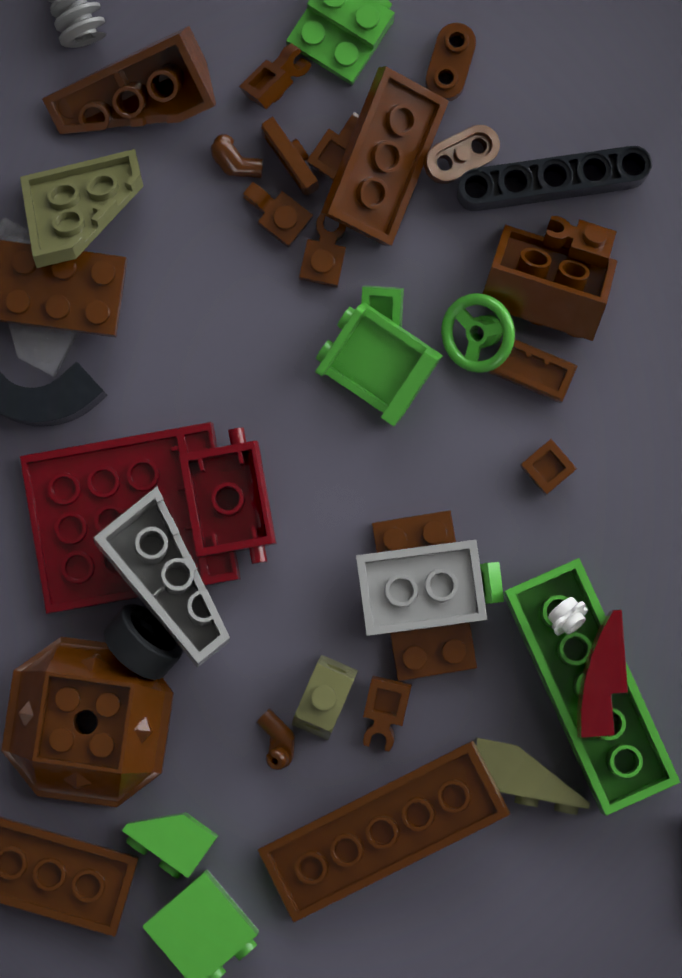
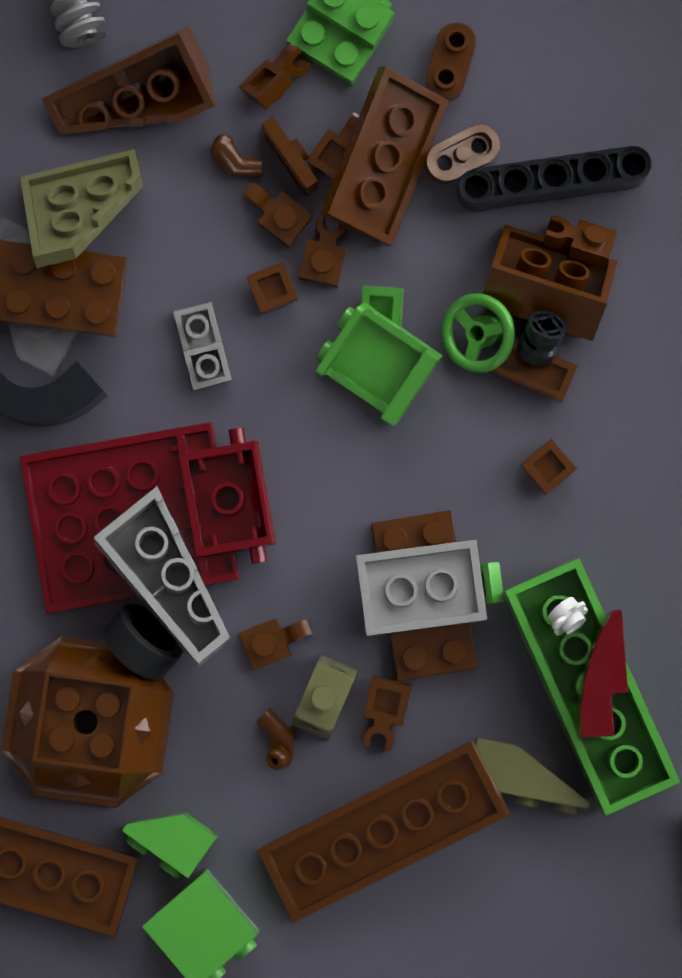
(202, 345): none -> light grey slope
(269, 642): none -> reddish brown plate
(272, 288): none -> reddish brown plate
(541, 338): none -> black wheel

